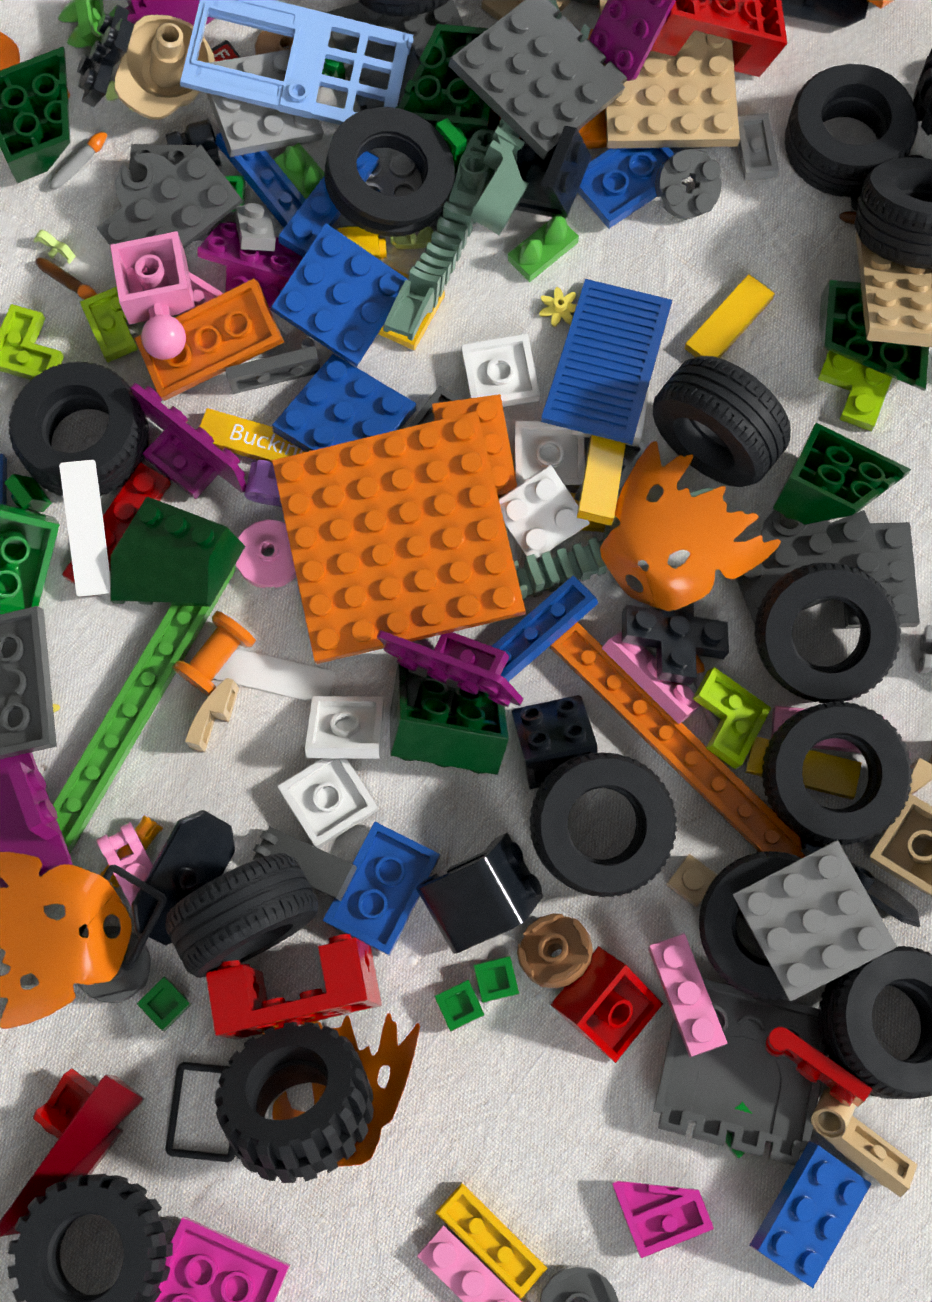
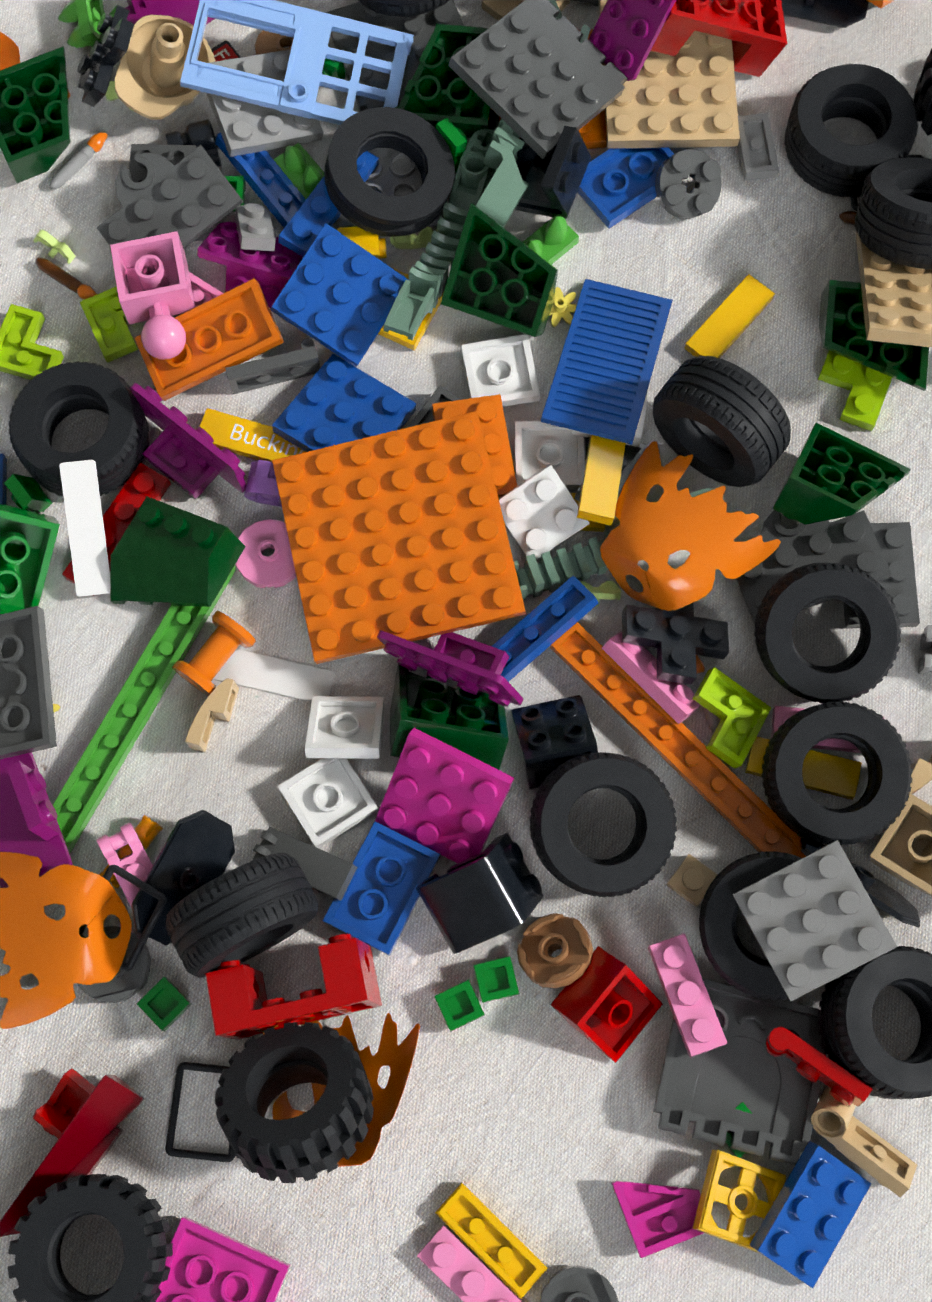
(443, 797): none -> dark pink plate
(499, 277): none -> dark green wedge
(608, 590): none -> yellowish green piece
(713, 1192): none -> yellow piece

